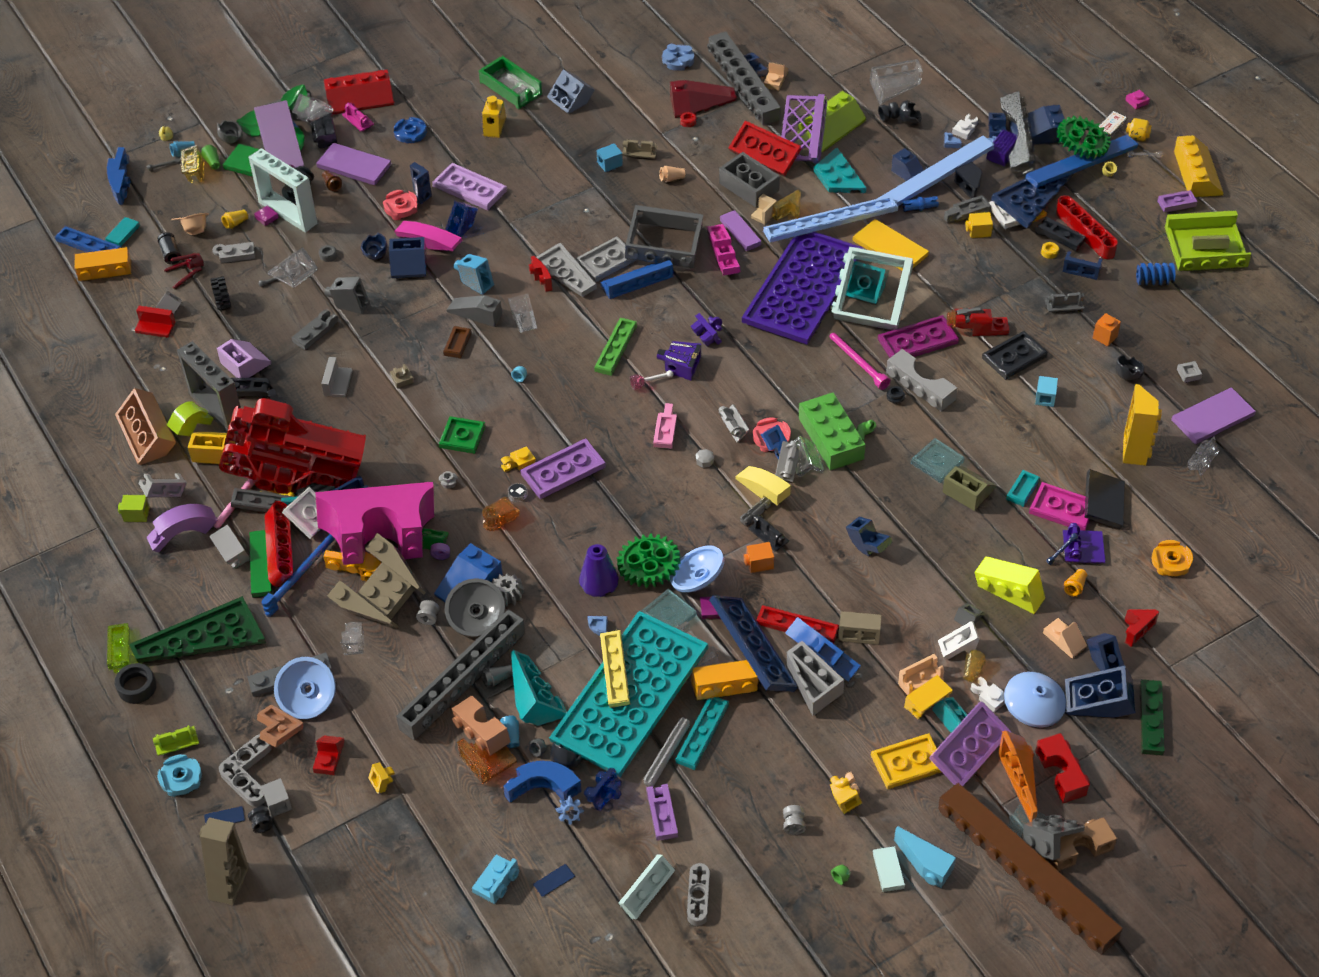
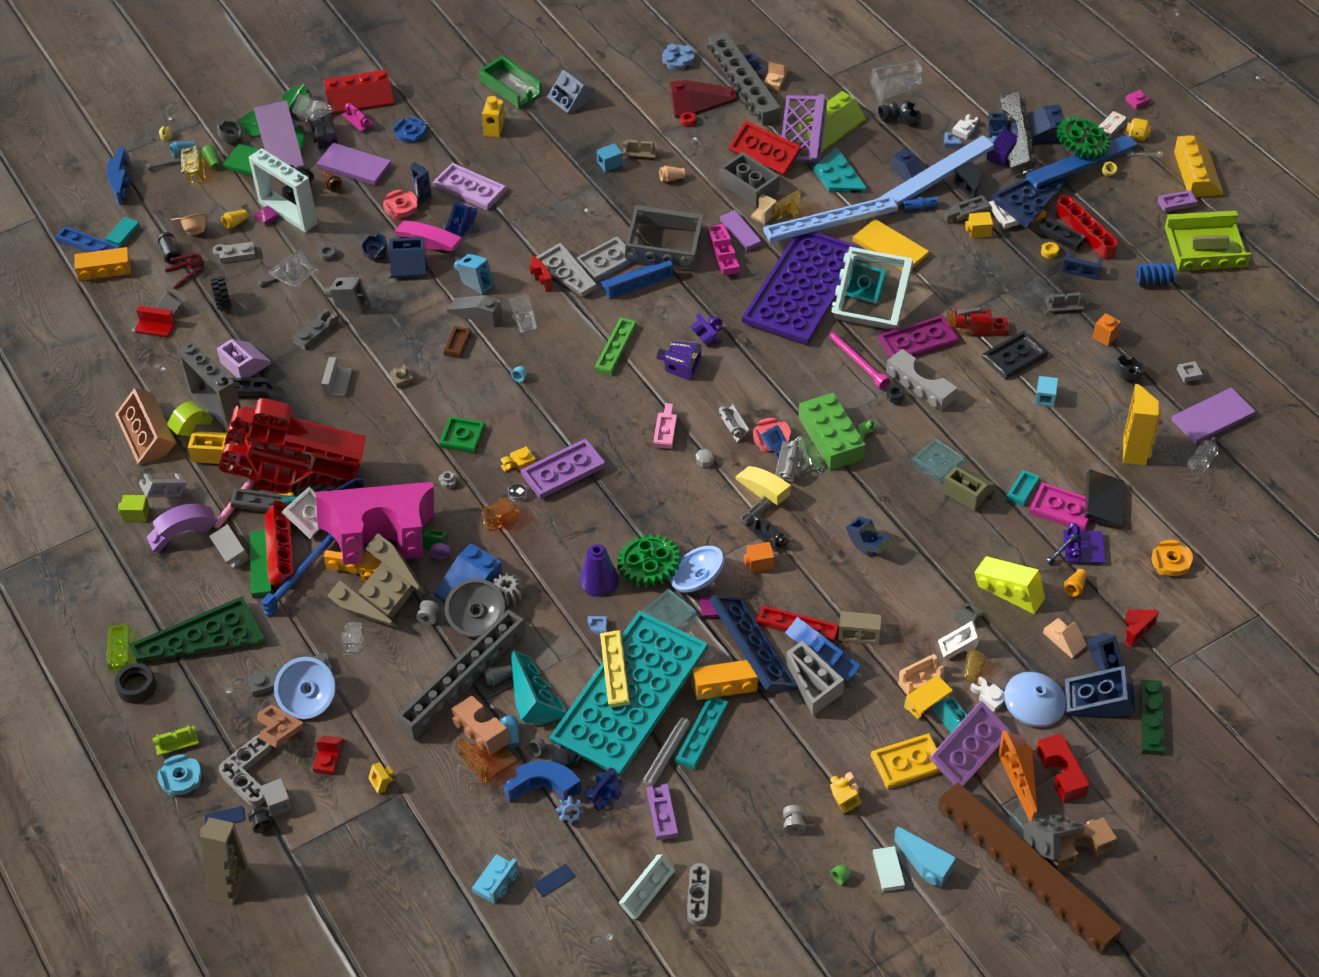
(638, 381): hinge -> none

